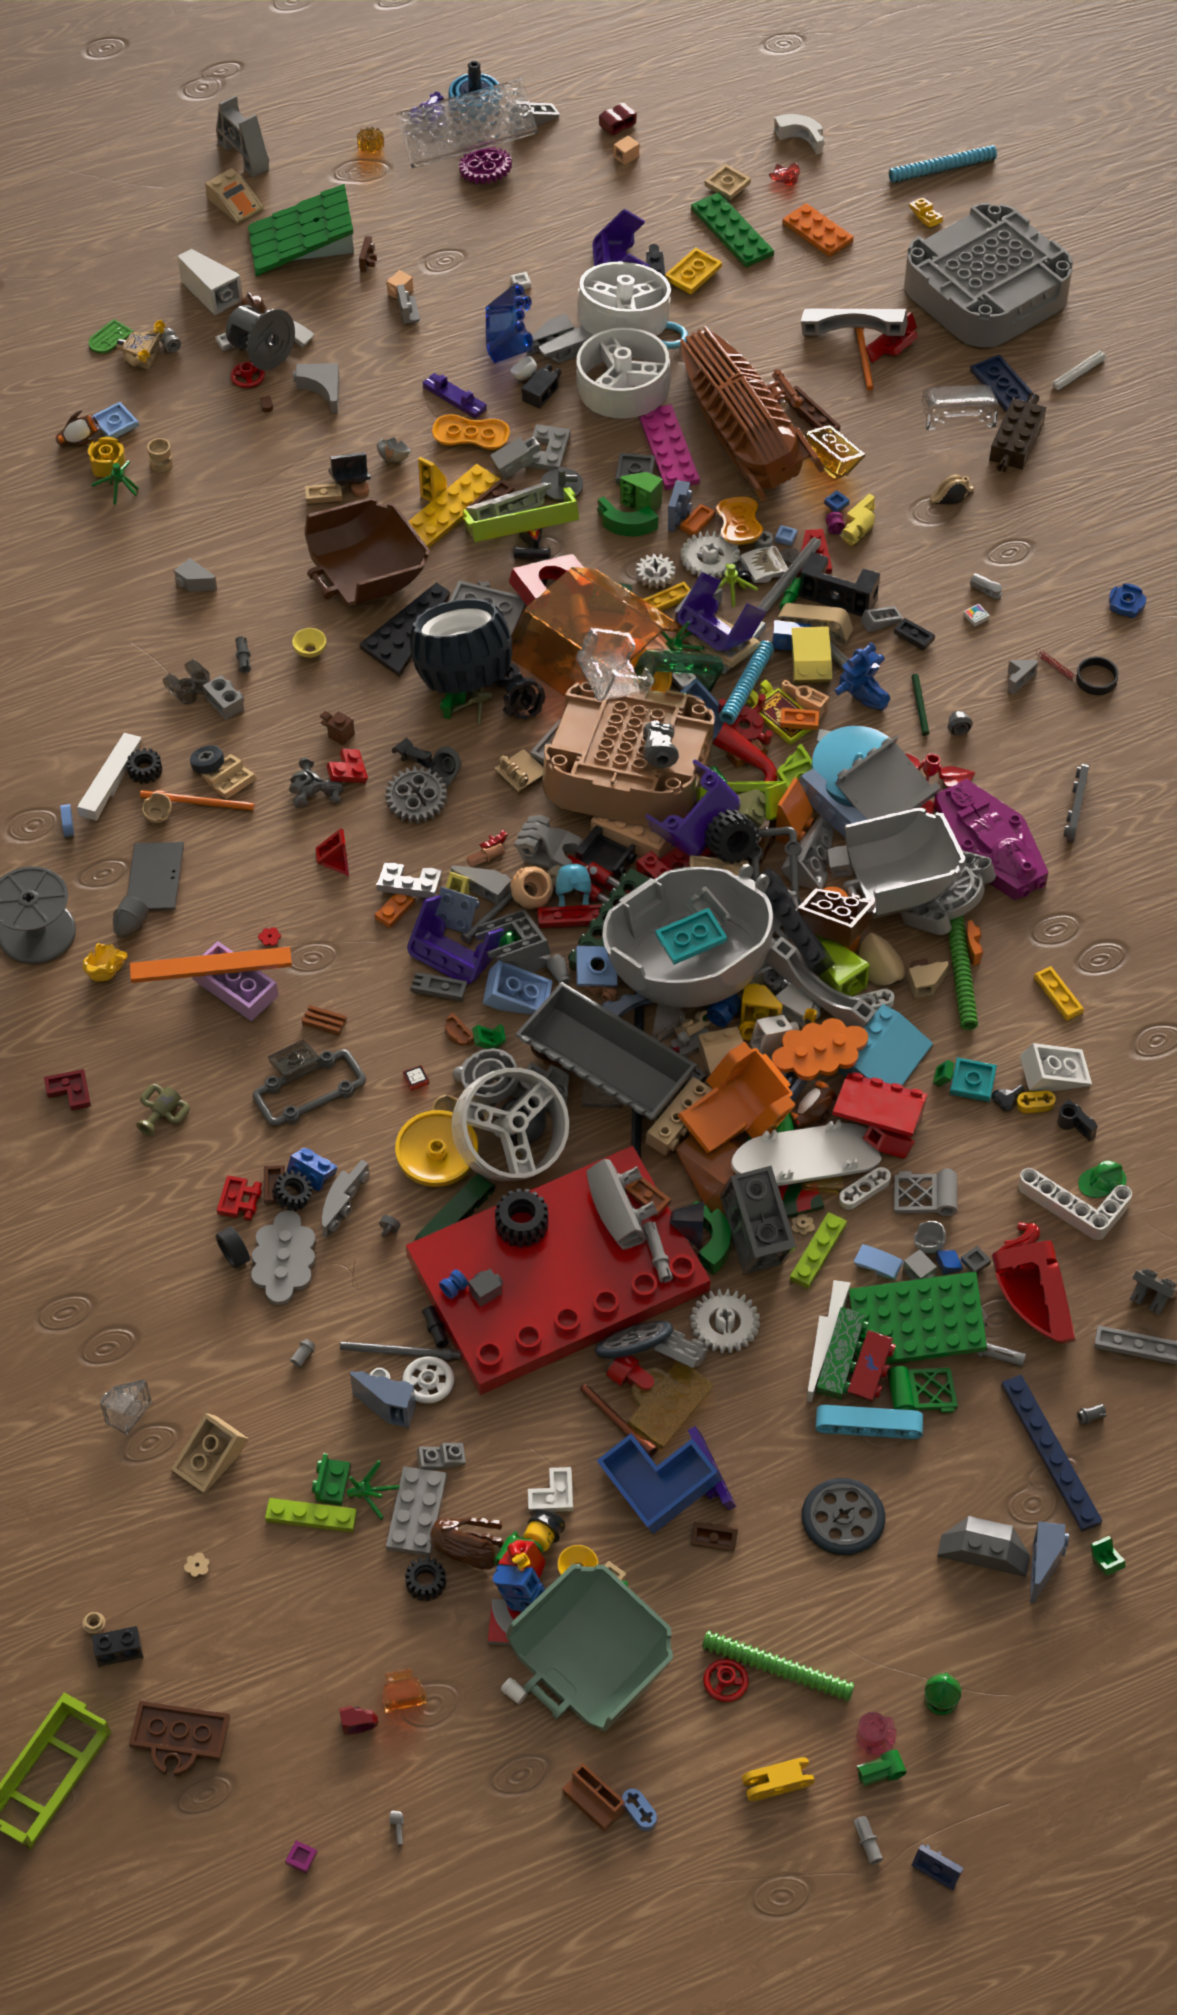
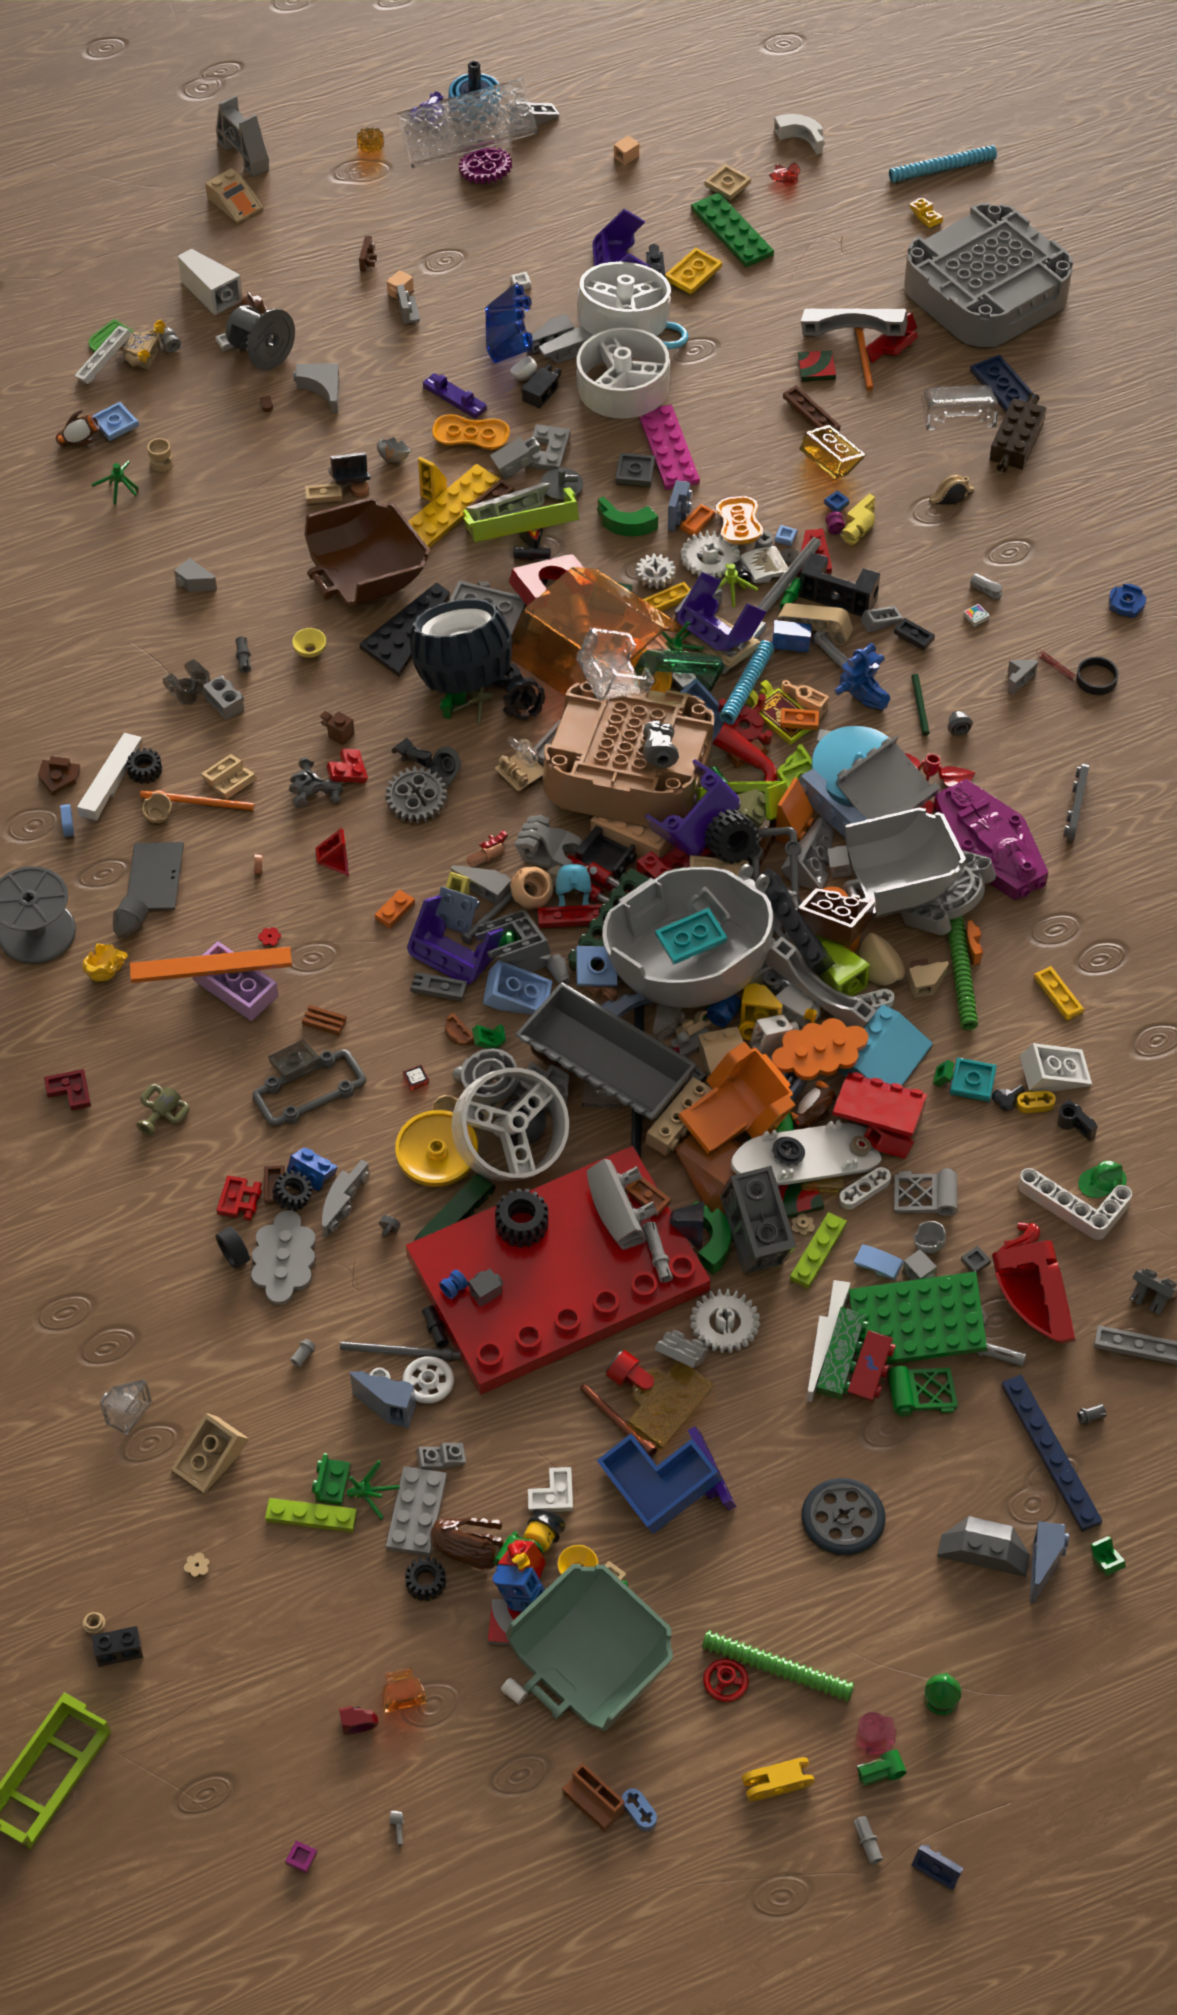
(58, 773): none -> reddish brown plate
(103, 354): none -> white plate
(104, 455): yellow brick -> none
(179, 1734): reddish brown plate -> none
(207, 759): black bush -> none
(246, 371): red piece -> none
(258, 864): none -> nougat tile
(302, 334): white slope -> none
(304, 231): green piece -> none
(393, 882): plate -> none
(524, 751): none -> clear piece
(617, 119): dark red brick -> none
(633, 1339): wedge -> none
(641, 491): bright green slope -> none
(714, 1536): reddish brown slope -> none
(747, 412): dark orange piece -> none
(785, 1143): none -> black gear
(811, 655): light yellow slope -> none
(816, 365): none -> dark green tile
(818, 230): orange plate -> none
(860, 1145): none -> dark tan tile
(869, 1421): medium azure beam -> none
(948, 1261): blue slope -> none
(1078, 370): white axle -> none

